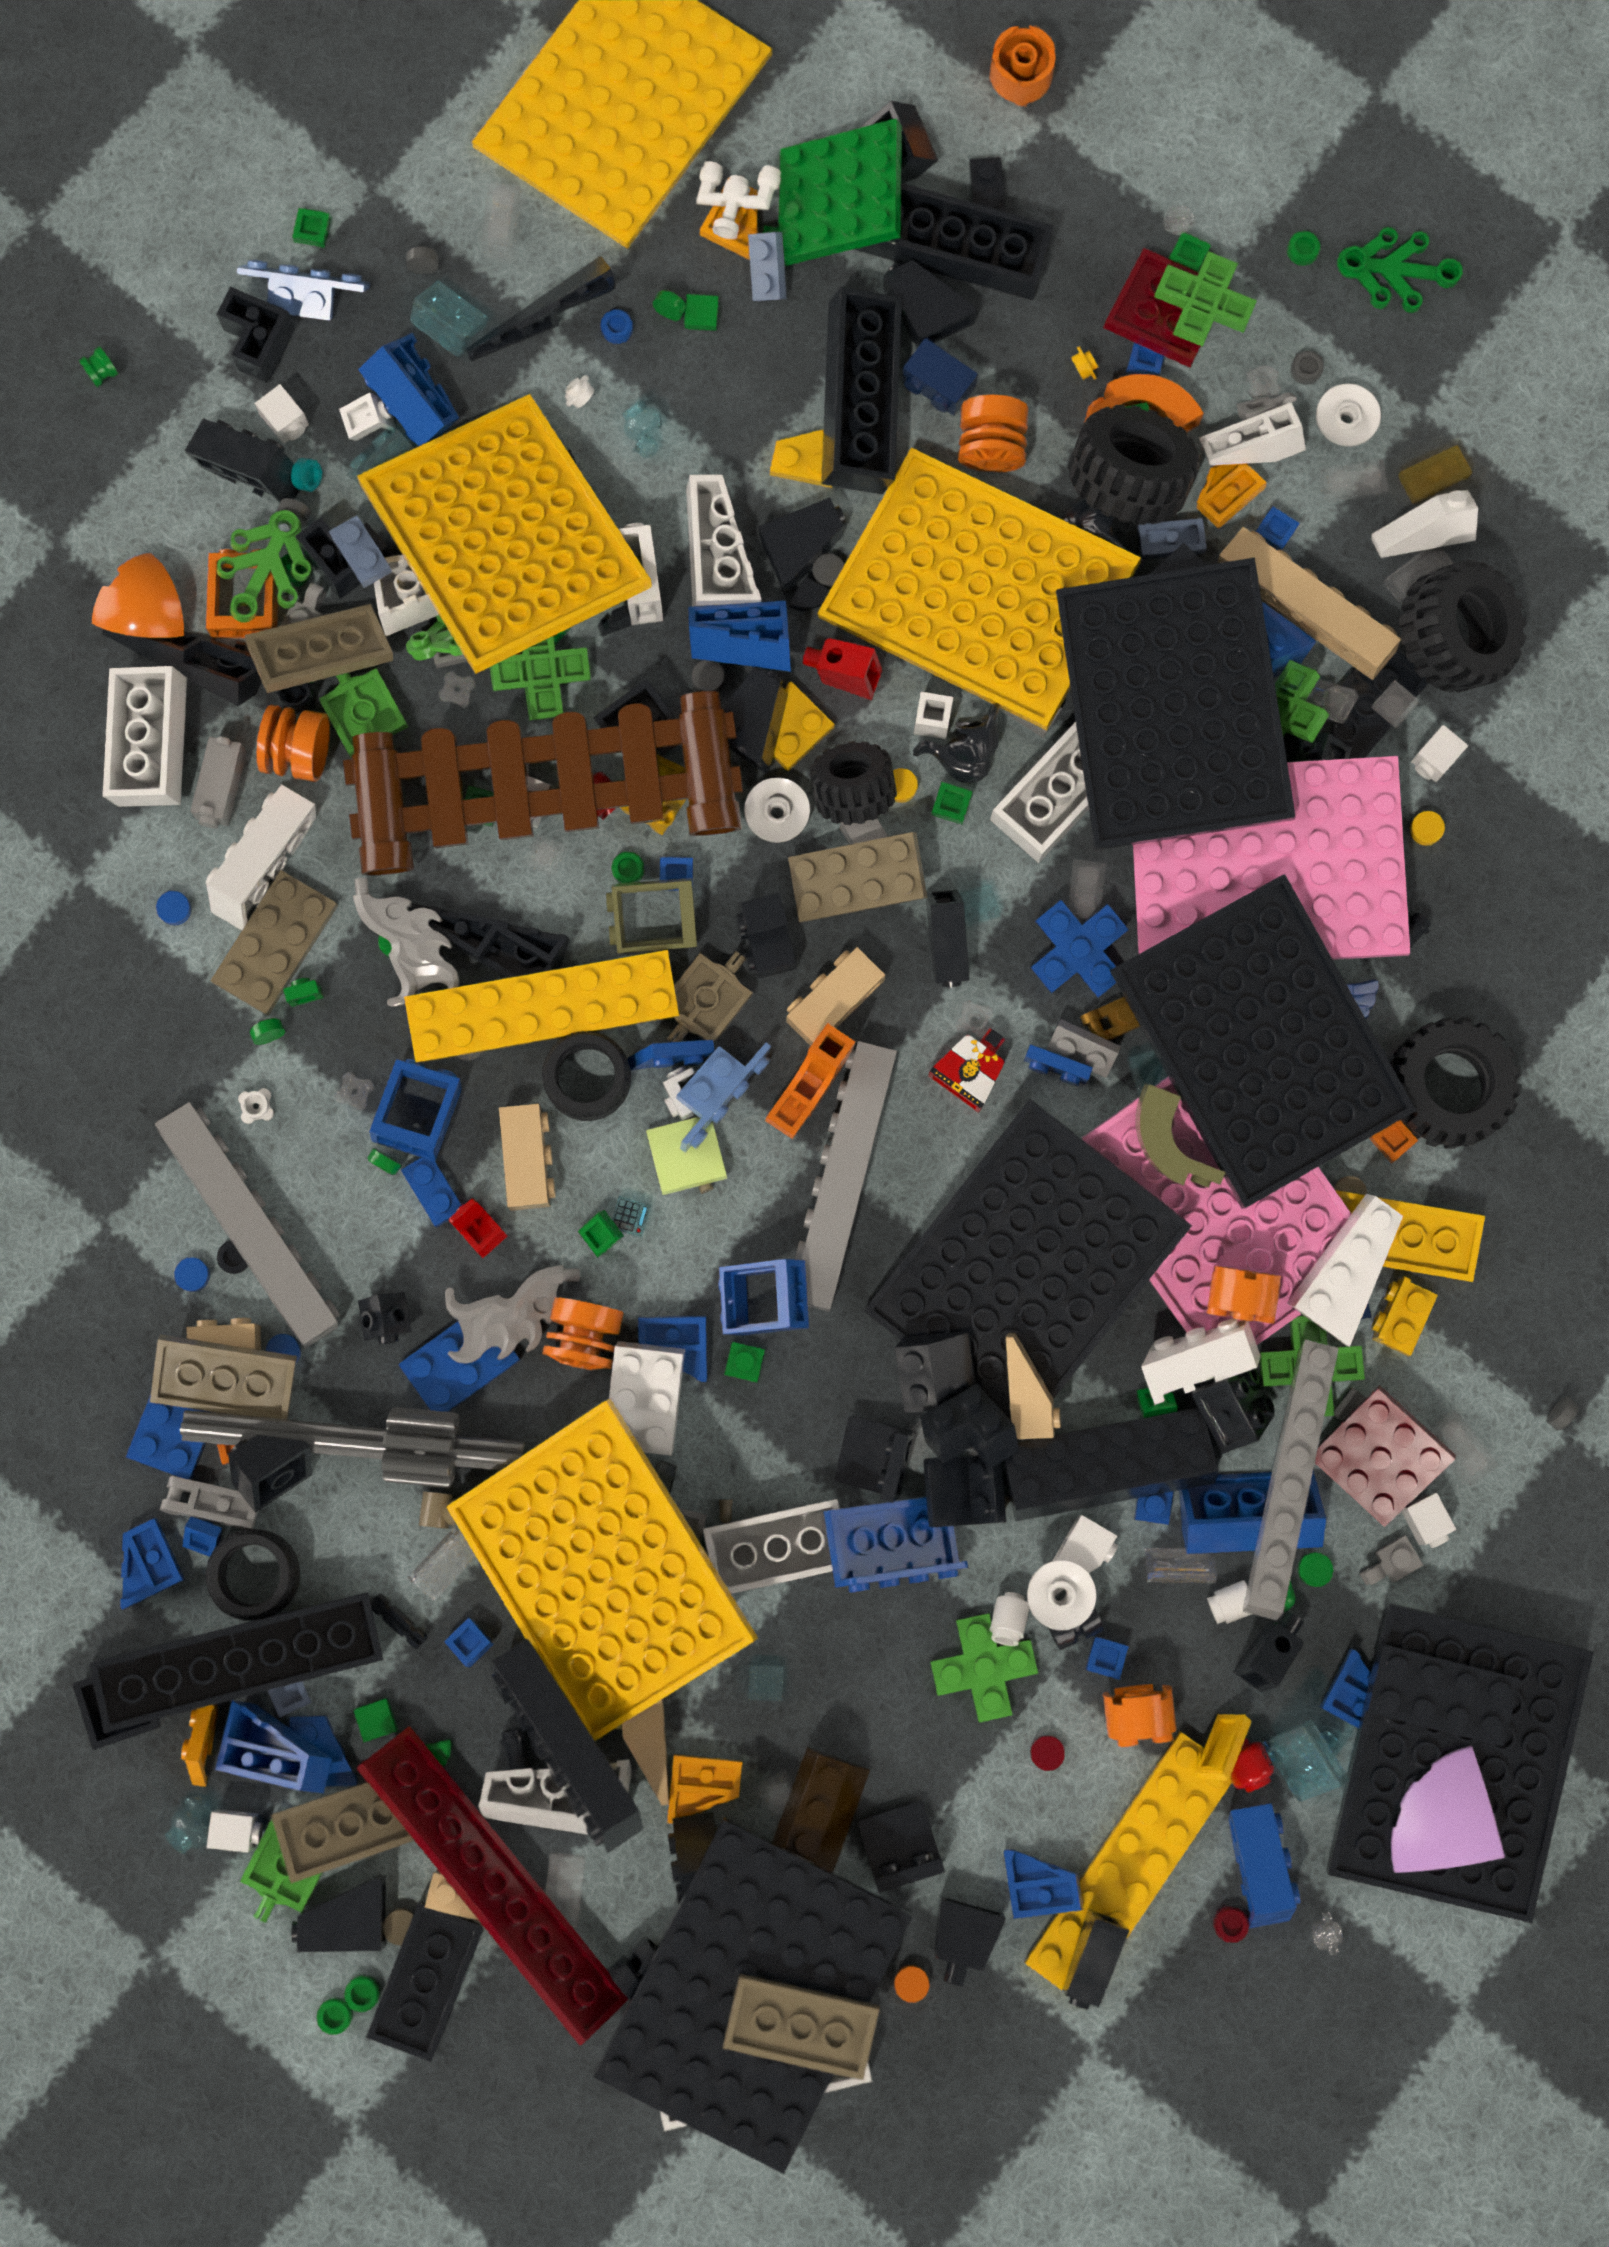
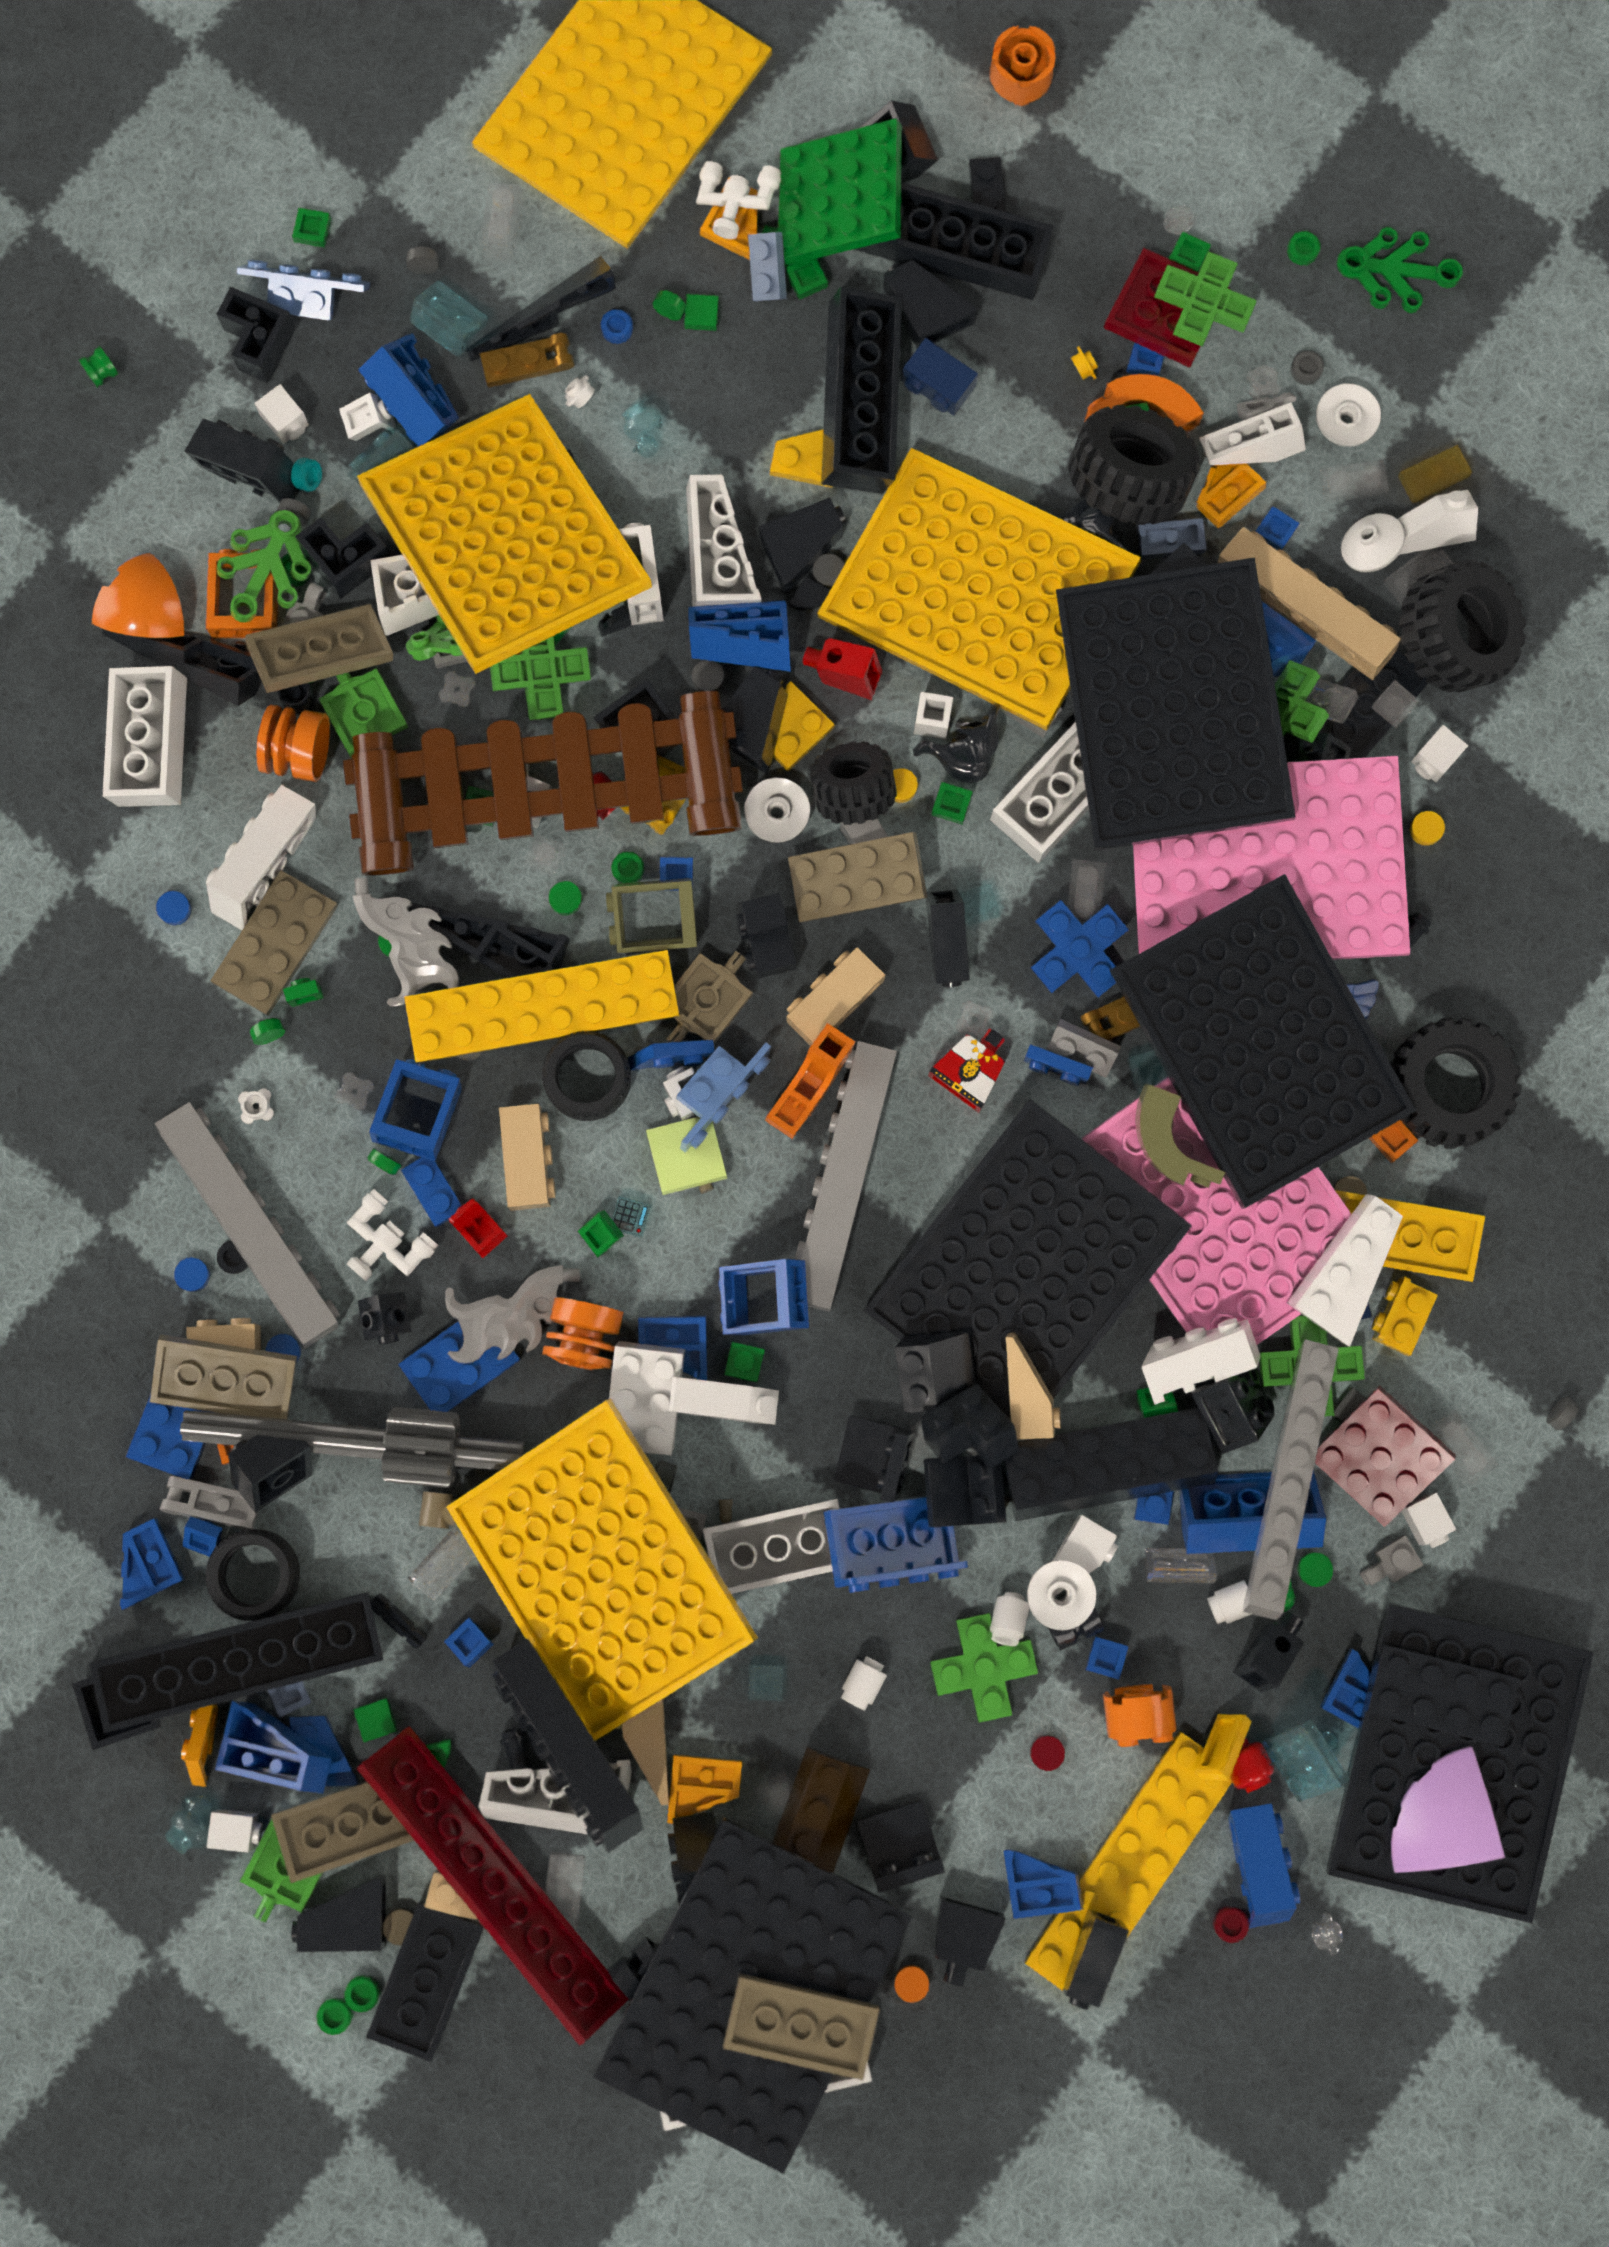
(218, 782): light grey brick -> none
(360, 551): sand blue plate -> none
(385, 1240): none -> white piece
(526, 360): none -> pearl gold plate
(565, 898): none -> green tile
(723, 1400): none -> white slope
(806, 278): none -> green plate
(863, 1683): none -> white brick
(993, 433): orange wheel -> none
(1244, 1294): orange brick -> none
(1380, 549): none -> white dish

